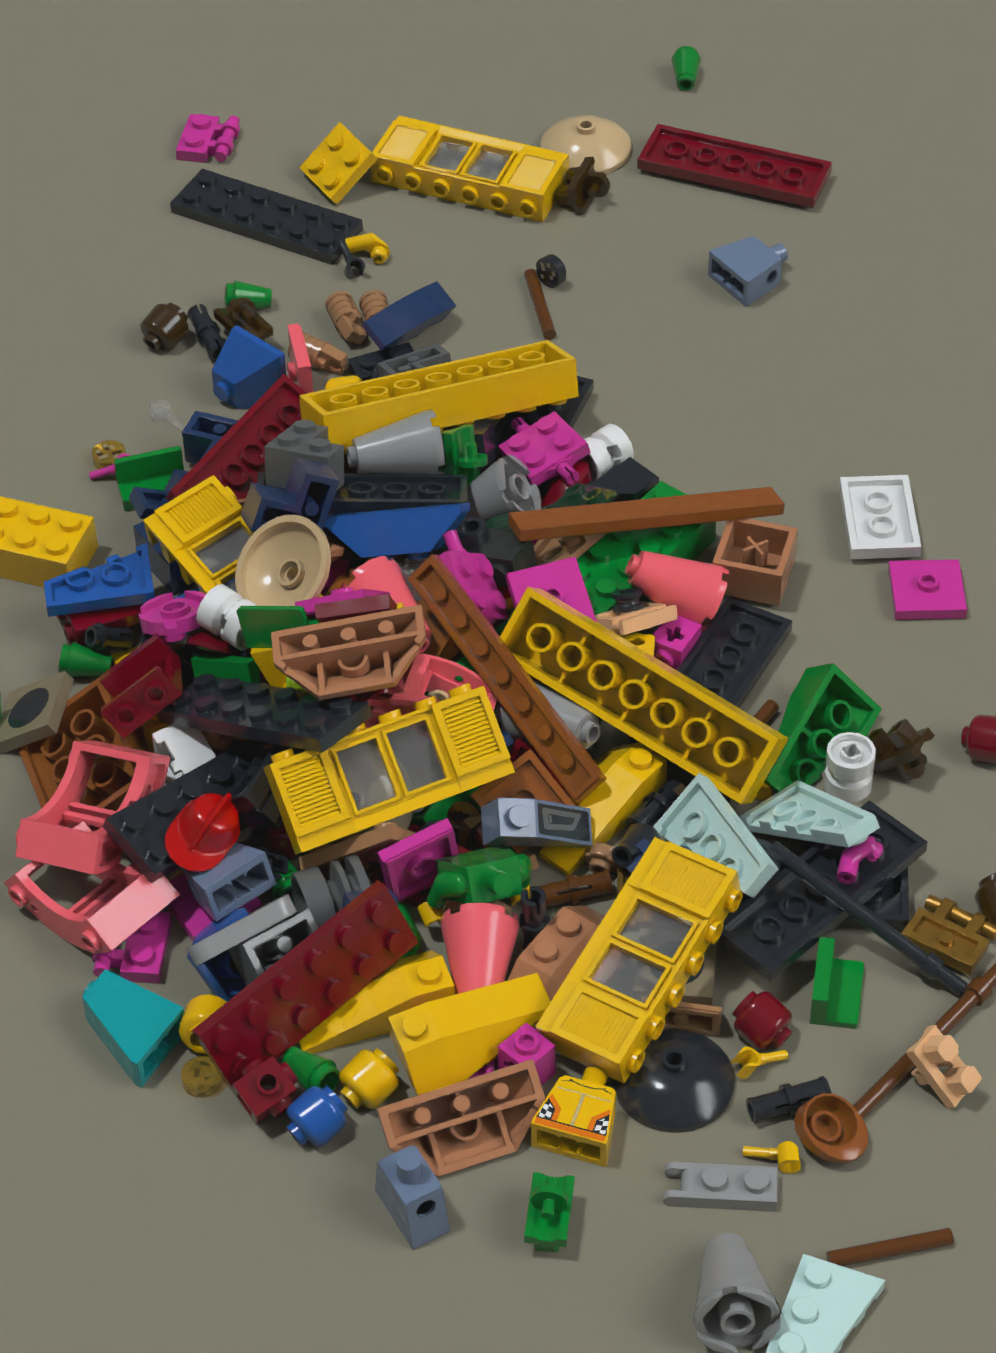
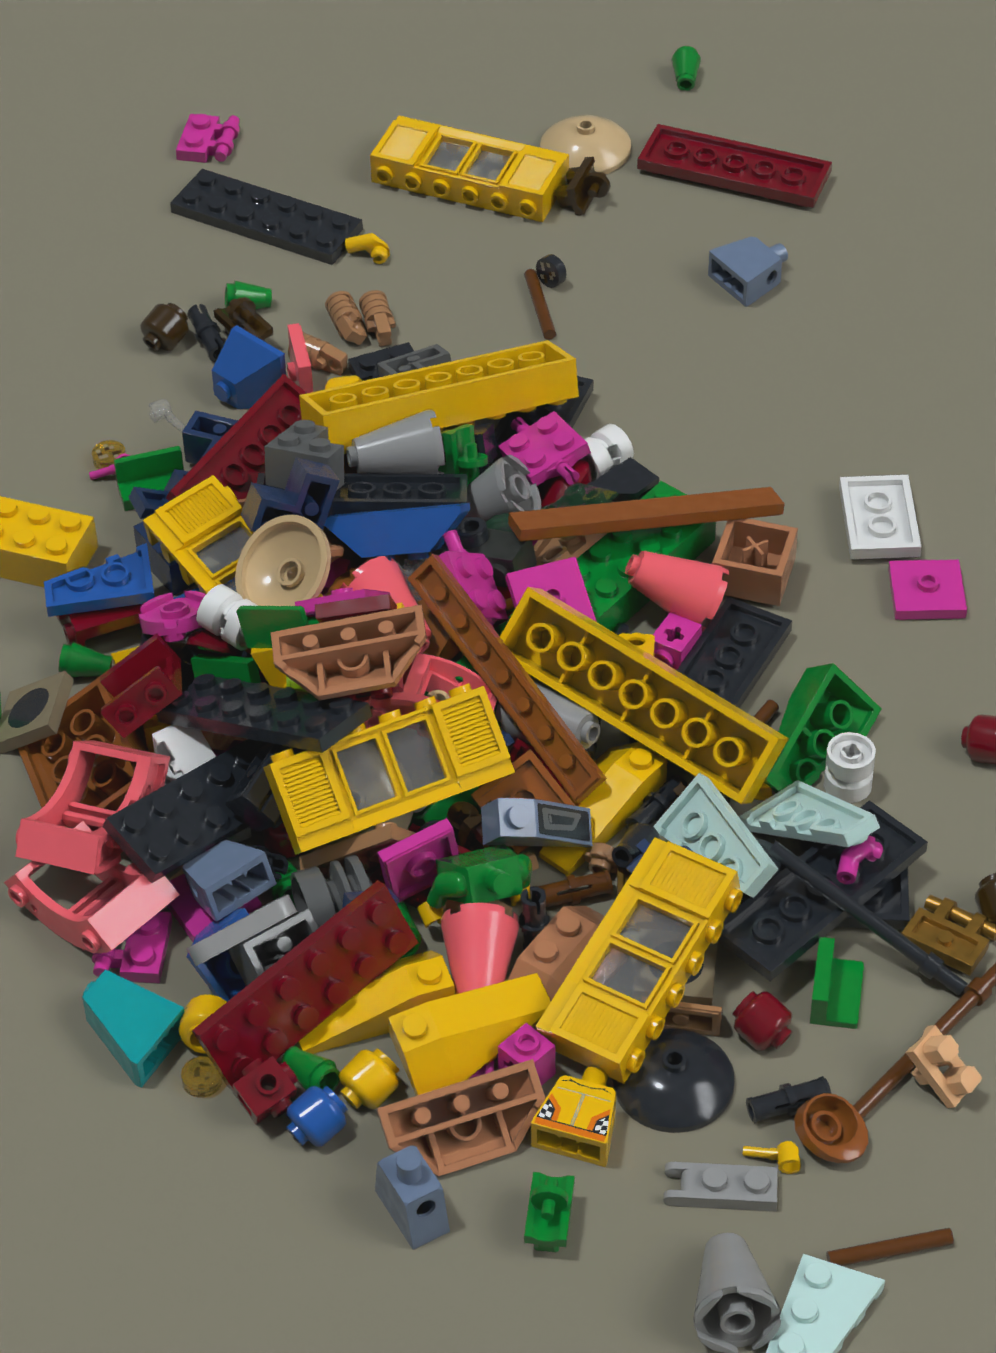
(103, 637): black pin -> none
(203, 832): red piece -> none
(338, 163): yellow plate -> none
(350, 260): black hand -> none
(409, 316): dark blue slope -> none
(627, 600): black bush -> none
(645, 618): light nougat plate -> none
(752, 1059): yellow hand -> none
(901, 749): dark brown hips -> none

